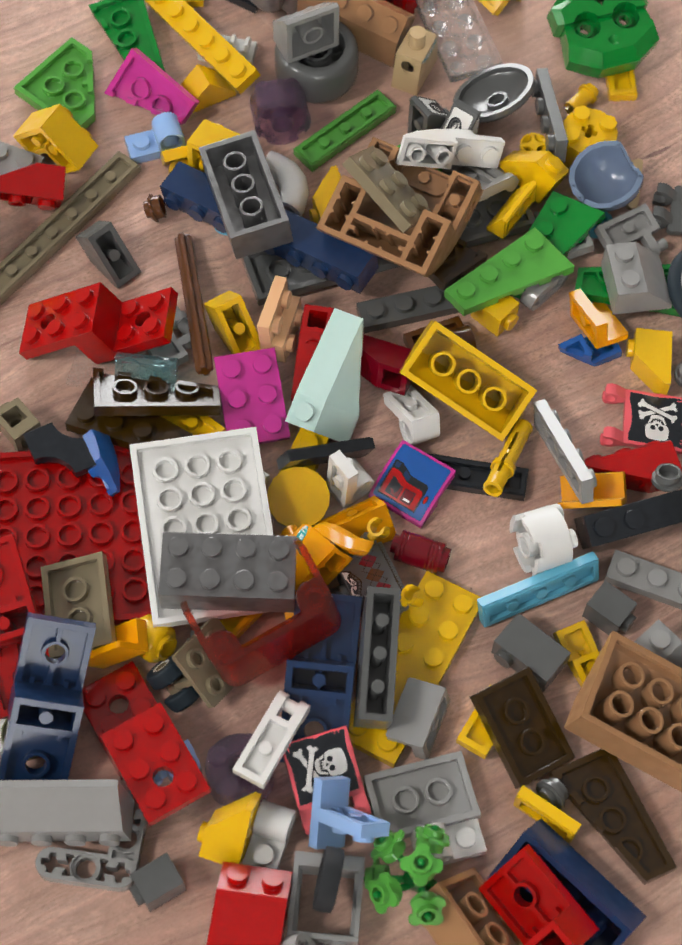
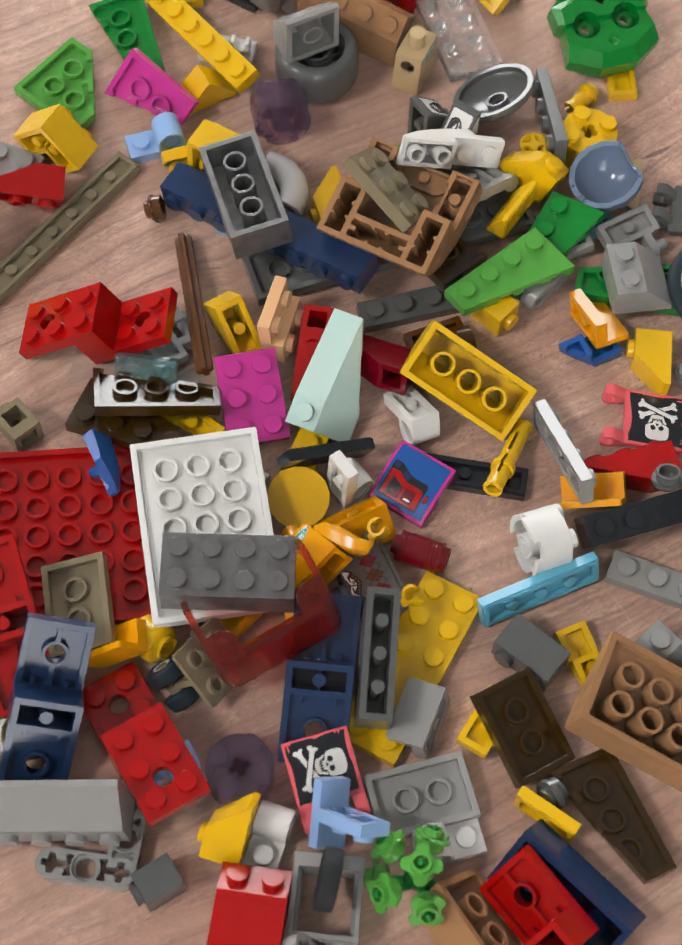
(52, 446): black tile -> none
(108, 253): dark grey slope -> none
(270, 740): white plate -> none
(344, 130): bright green tile -> none
(610, 609): dark grey brick -> none

